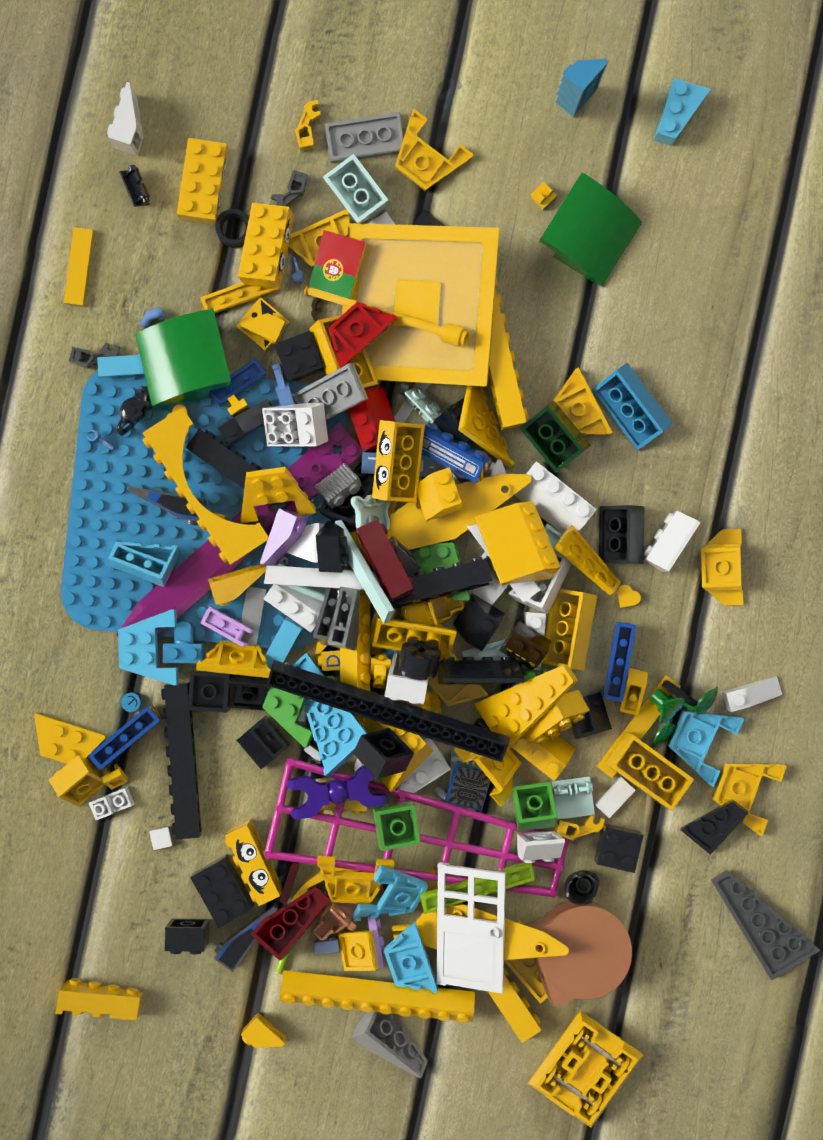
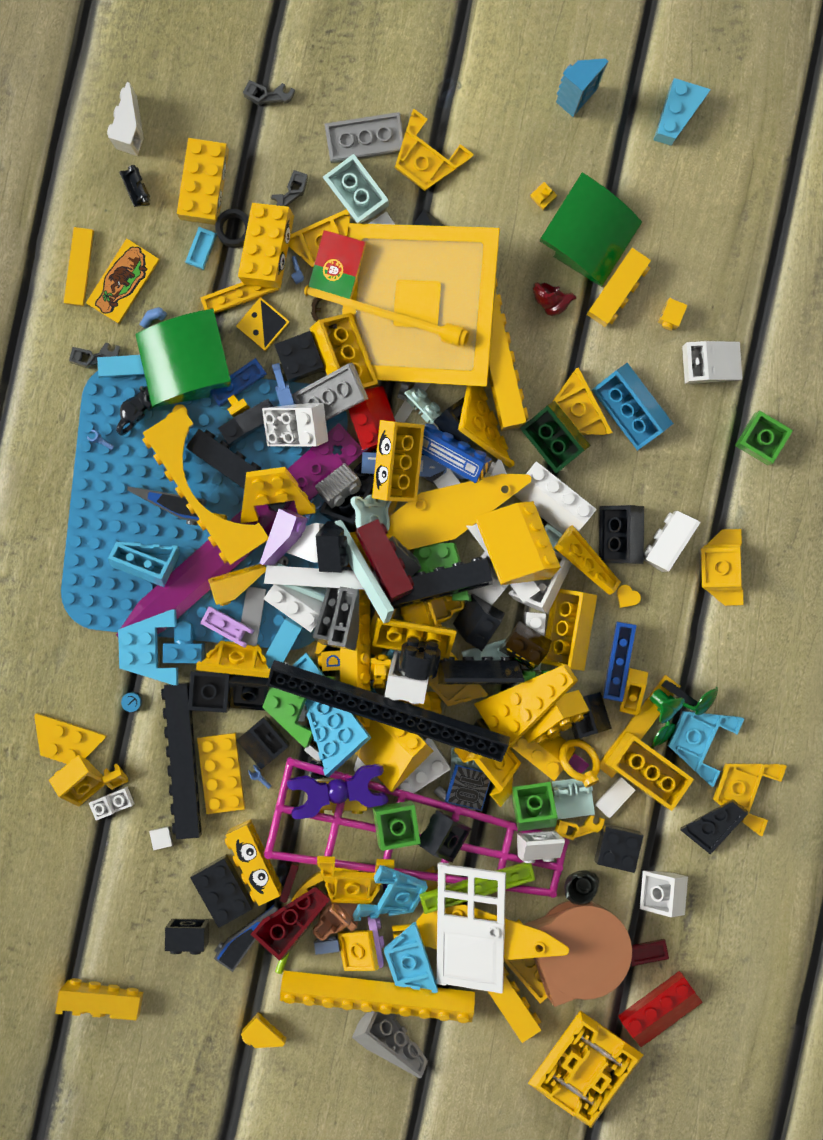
(122, 281): none -> tile
(125, 737): blue brick -> none
(201, 248): none -> medium azure tile
(221, 773): none -> yellow plate
(257, 776): none -> medium blue hand
(266, 327): yellow slope -> none
(268, 97): none -> dark grey piece
(308, 116): yellow piece -> none
(357, 330): red wing -> none
(383, 753): black brick -> none
(438, 495): yellow slope -> none
(444, 836): none -> black slope
(552, 298): none -> dark red hair
(578, 763): none -> magenta slope
(589, 778): none -> yellow piece
(618, 287): none -> yellow brick
(649, 952): none -> dark red tile
(659, 1009): none -> red slope
(663, 893): none -> white slope
(672, 314): none -> yellow brick
(711, 361): none -> white slope
(751, 694): white slope -> none
(763, 438): none -> bright green brick
(768, 934): dark grey wing -> none

